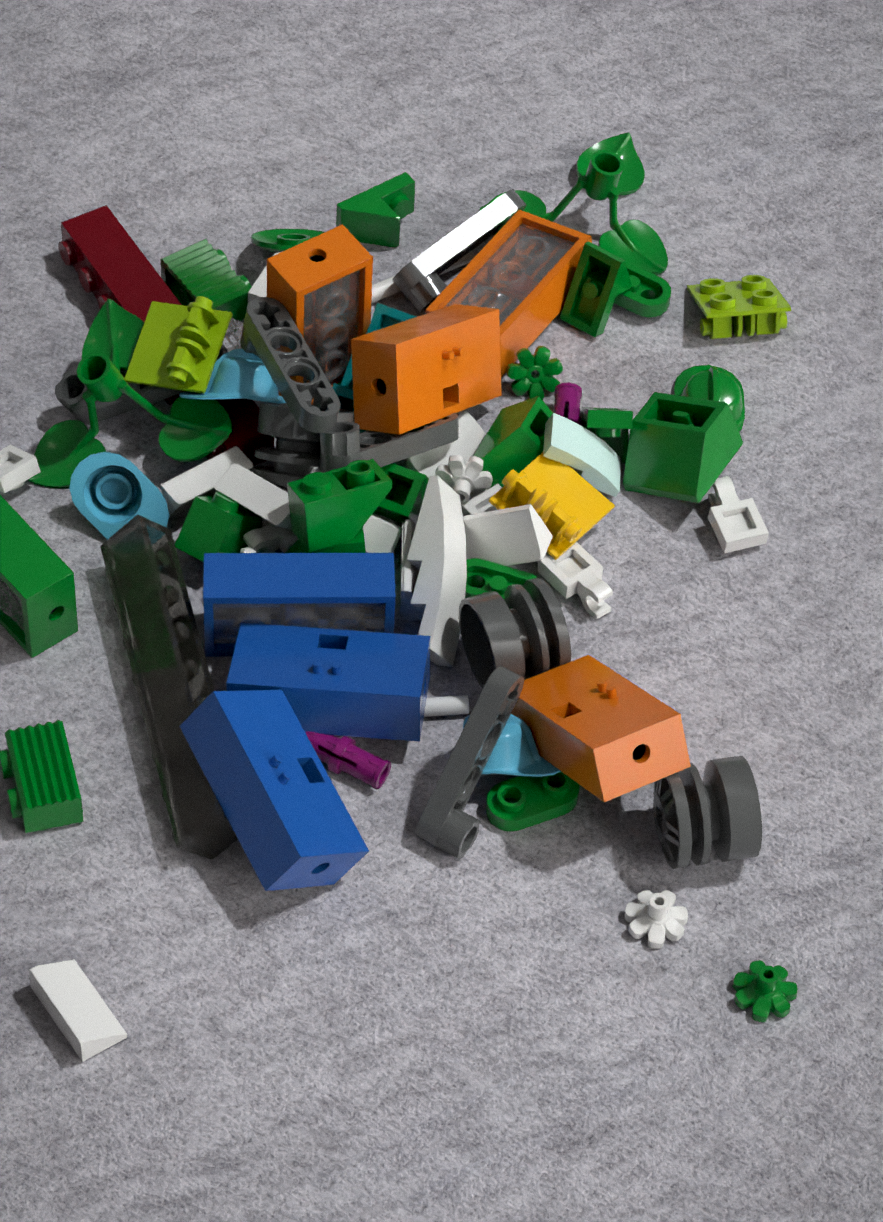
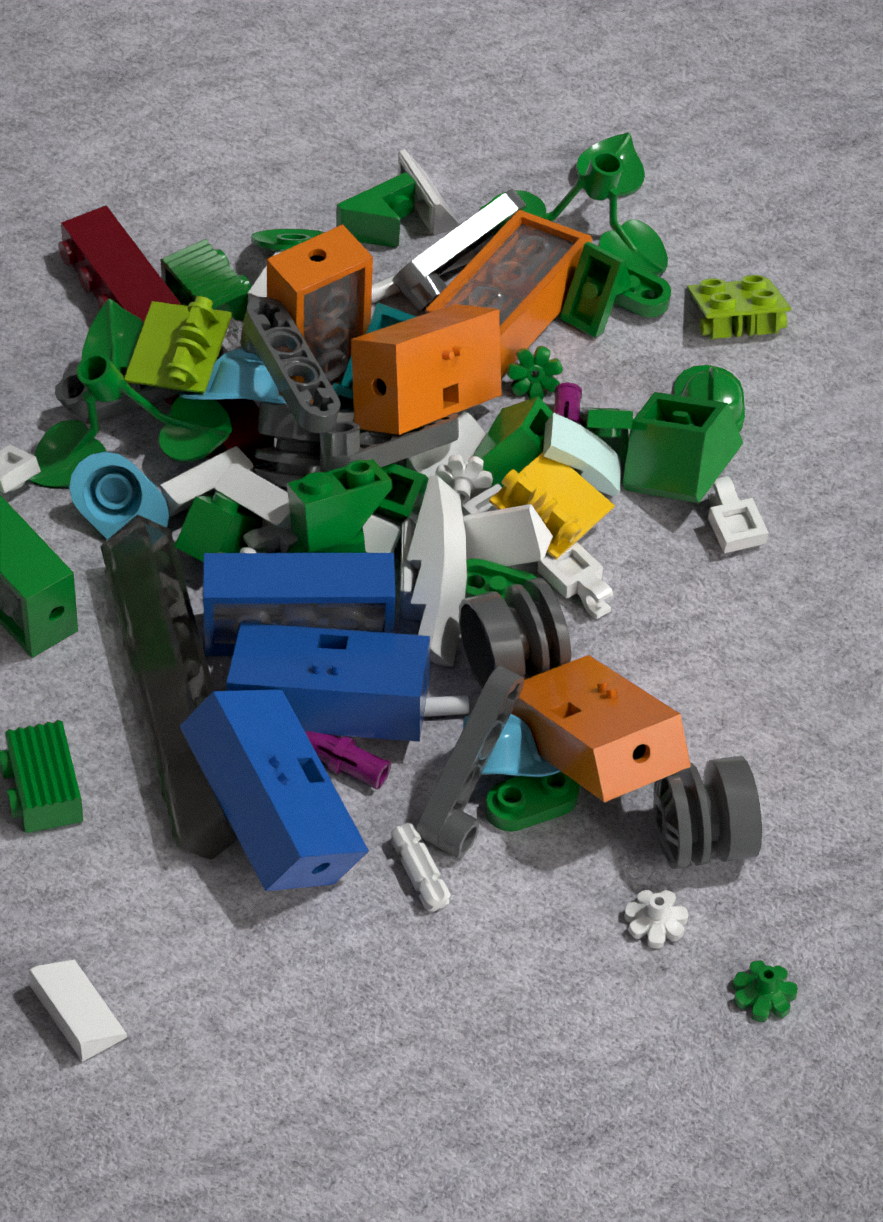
(420, 867): none -> white axle
(428, 201): none -> white slope

